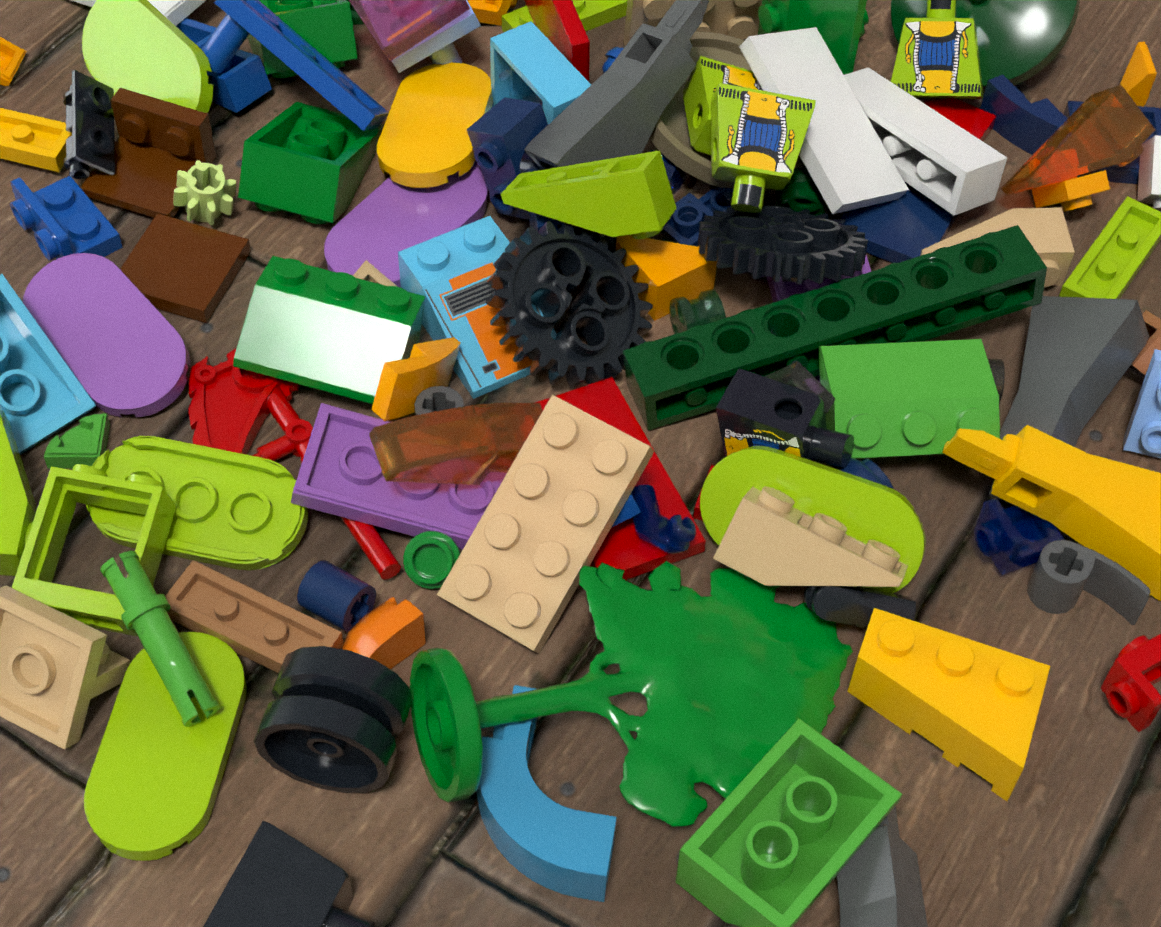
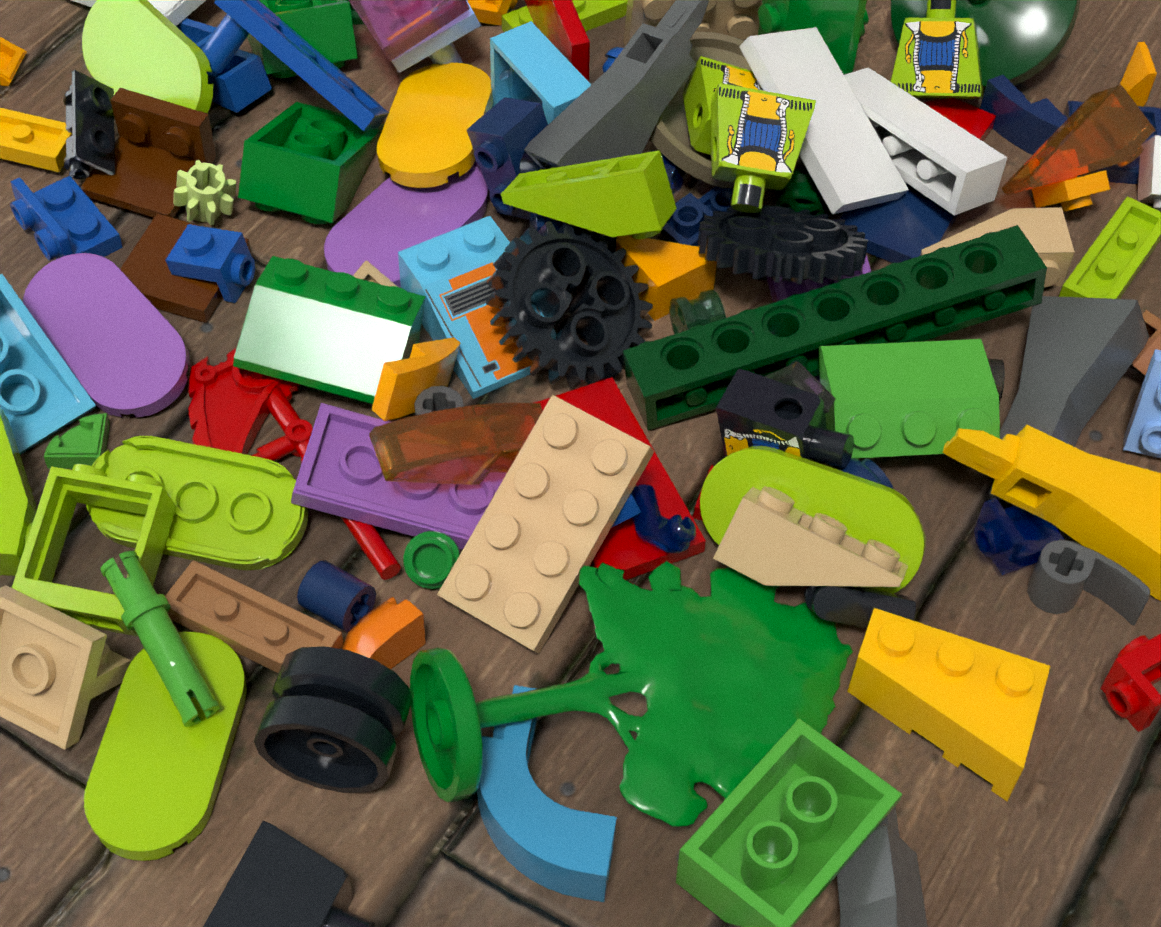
(213, 257): none -> blue bracket

